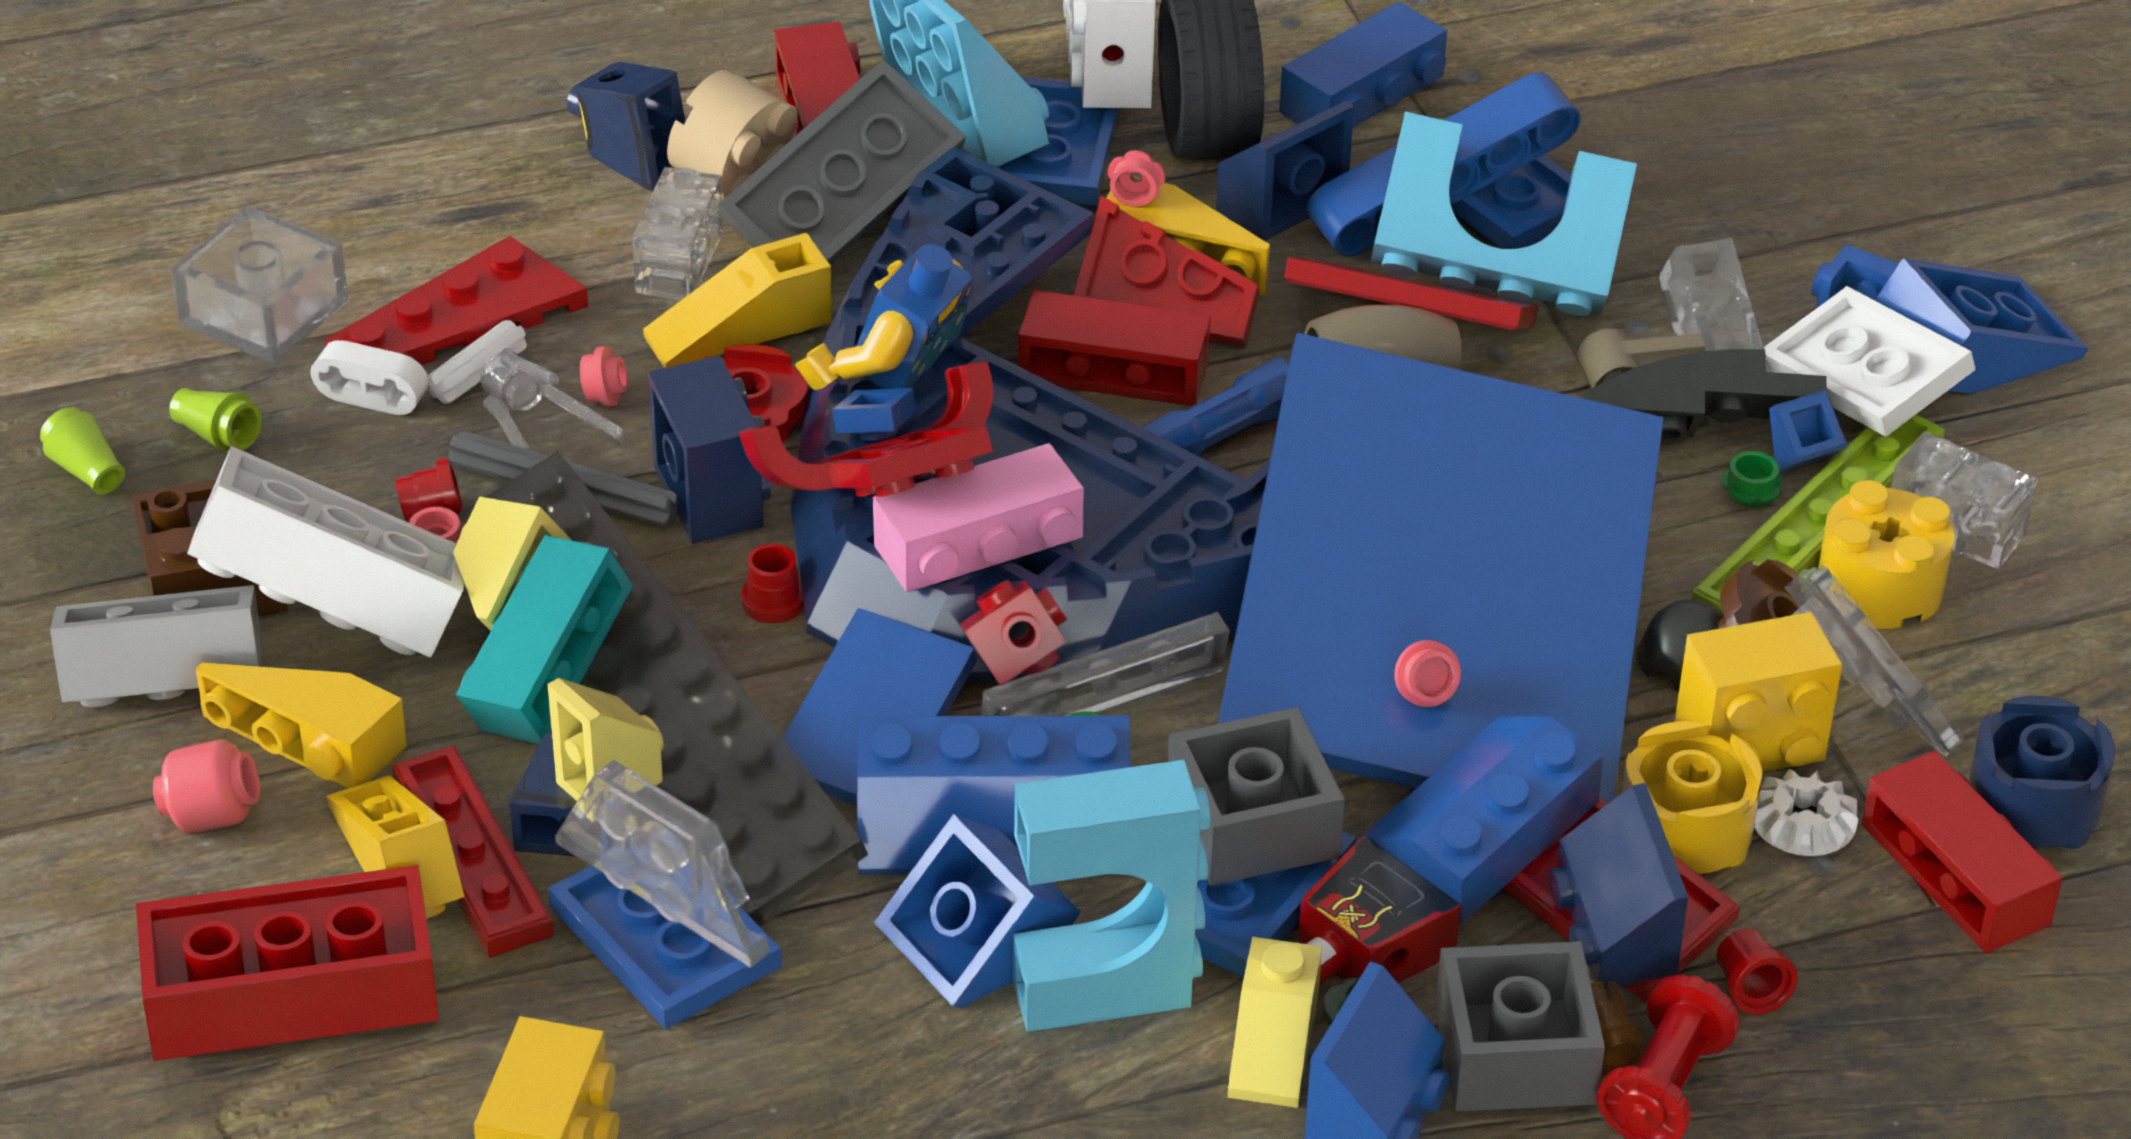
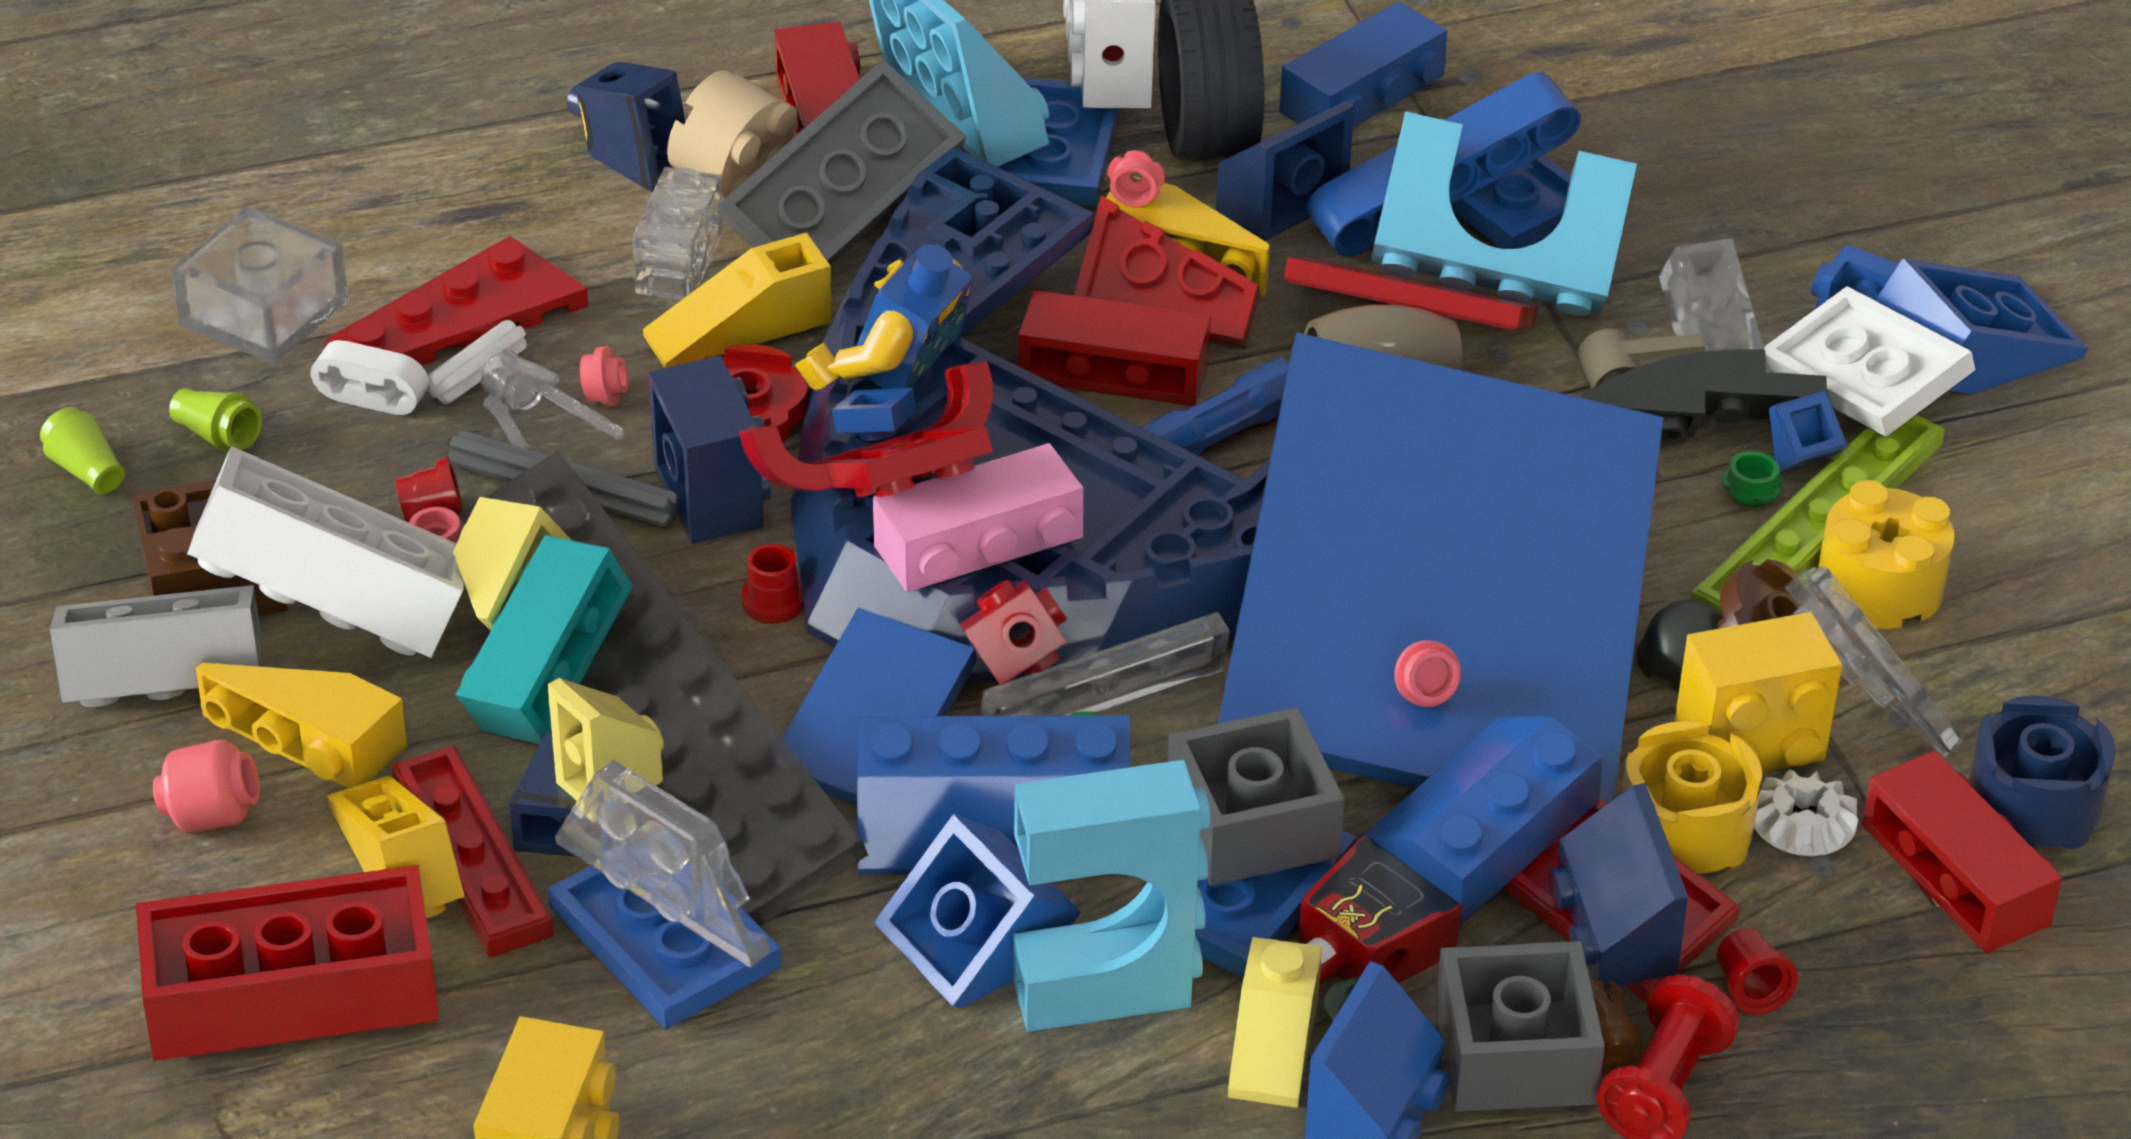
(1985, 497): clear brick -> none

